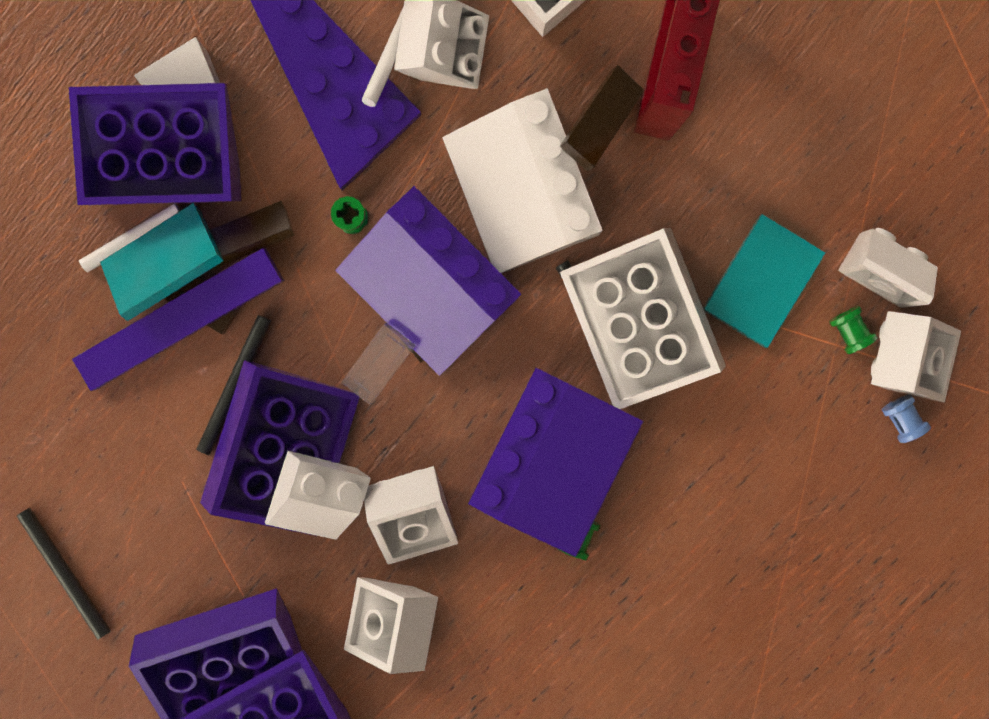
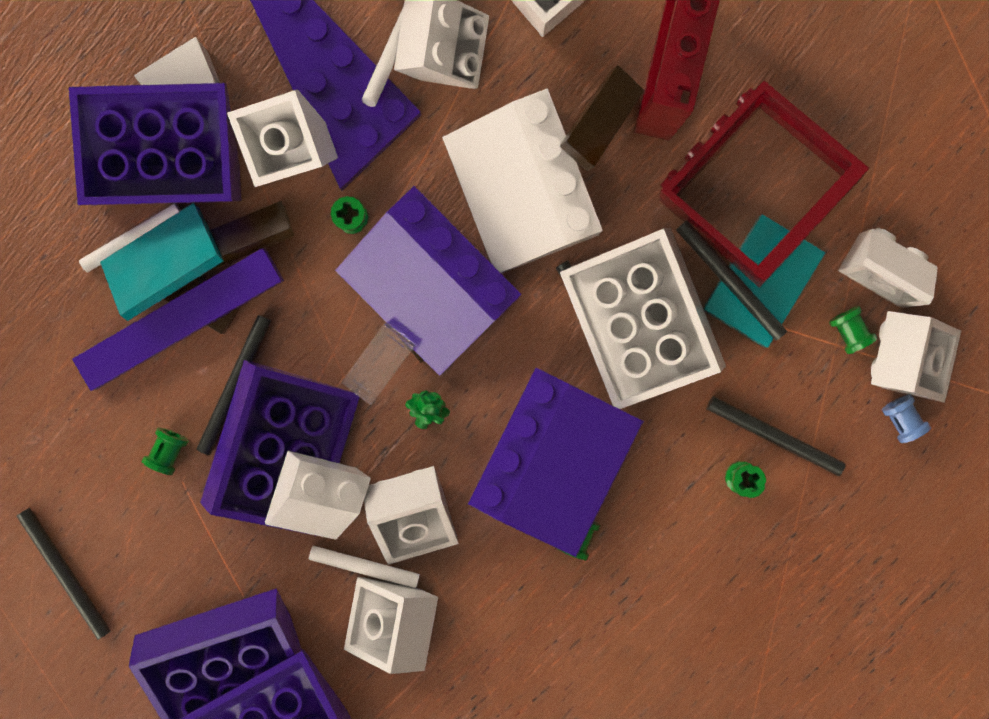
(165, 451): none -> green bush
(281, 137): none -> white slope
(364, 566): none -> white bar
(427, 408): none -> green plant
(731, 280): none -> pearl dark grey bar
(756, 480): none -> green bush
(776, 436): none -> pearl dark grey bar
(805, 131): none -> dark red window

